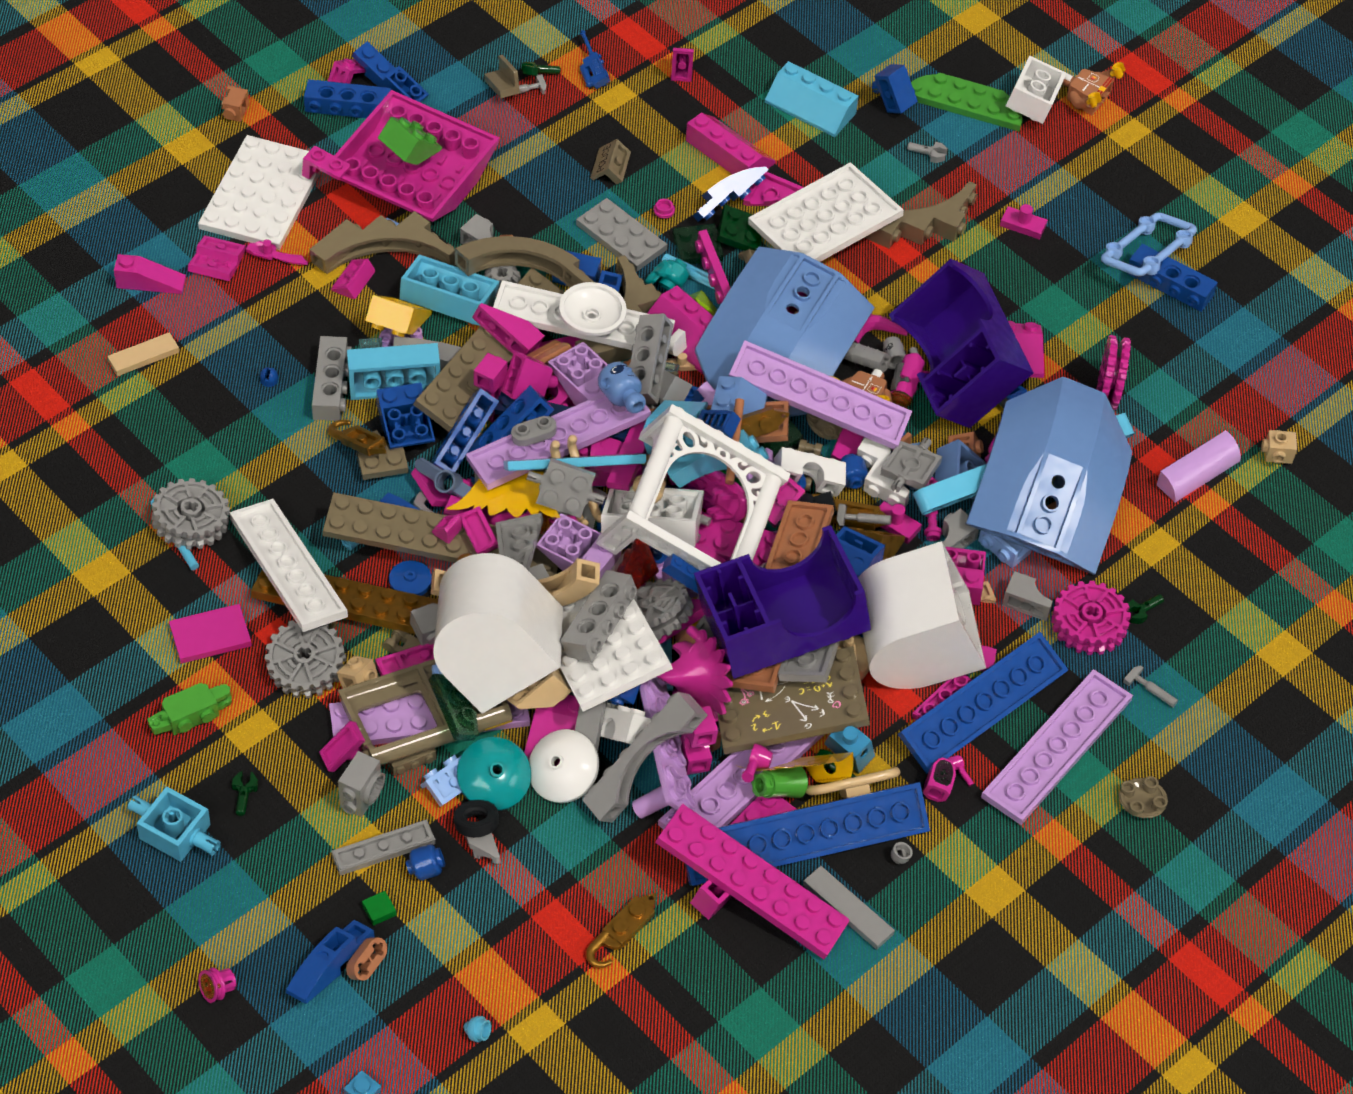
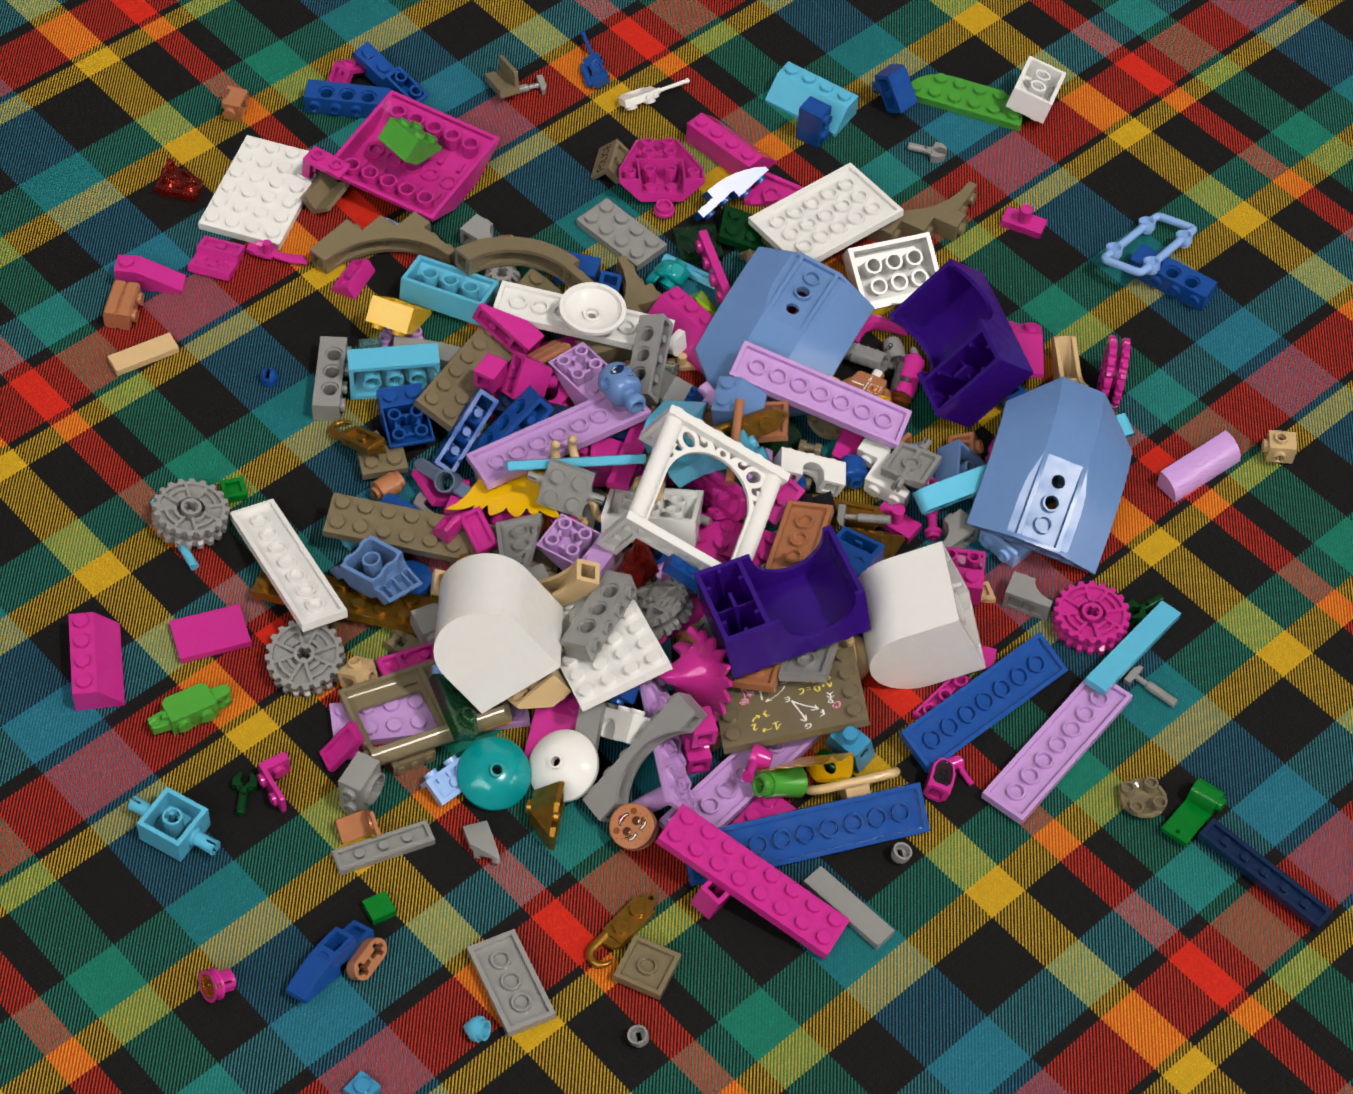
(95, 661): none -> dark pink slope
(123, 305): none -> nougat brick
(178, 183): none -> clear red wing
(234, 489): none -> green tile
(271, 769): none -> dark pink bracket
(323, 193): none -> dark tan panel
(357, 825): none -> nougat bracket
(377, 571): none -> medium blue slope
(390, 482): none -> nougat brick
(425, 862): blue head -> none
(478, 828): black tyre -> none
(511, 982): none -> light grey plate
(531, 68): dark green bar -> none
(534, 431): light grey plate -> none
(546, 812): none -> pearl gold slope
(632, 1037): none -> light grey hinge
(633, 827): none -> nougat head
(645, 94): none -> white piece
(647, 967): none -> dark tan plate
(660, 171): none -> dark pink wedge
(682, 64): dark pink slope -> none
(730, 419): blue slope -> none
(814, 122): none -> blue brick
(891, 269): none -> white slope
(1066, 358): none -> tan arch
(1091, 88): nougat torso -> none
(1132, 648): none -> medium azure tile
(1195, 811): none -> green door
(1265, 874): none -> dark blue plate

